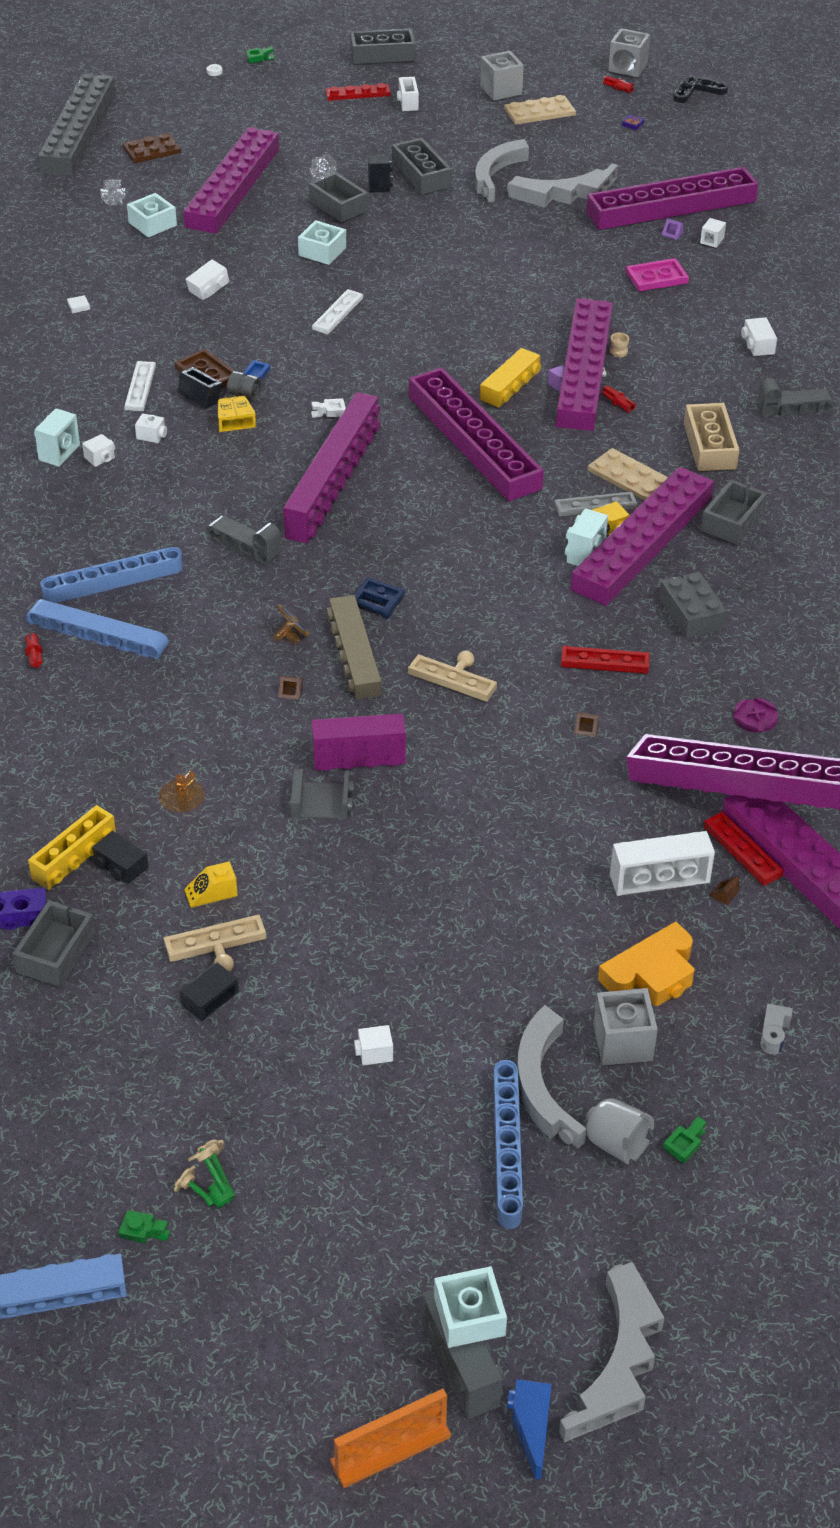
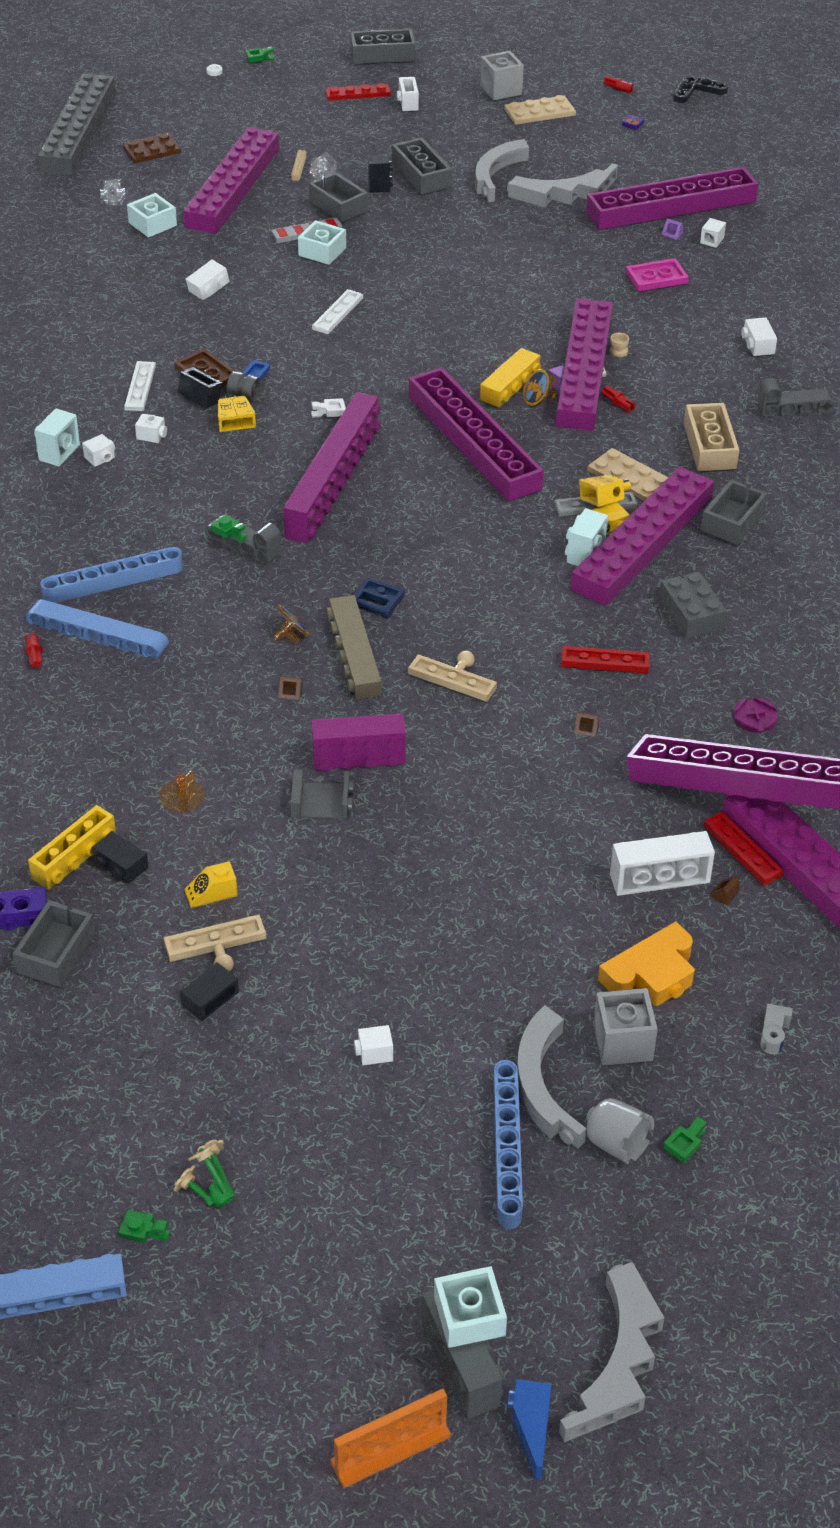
(78, 304): white tile -> none
(228, 527): none -> green plate
(293, 232): none -> light grey tile
(298, 165): none -> tan axle
(538, 387): none -> shield
(603, 489): none -> yellow torso
(634, 42): light grey brick -> none

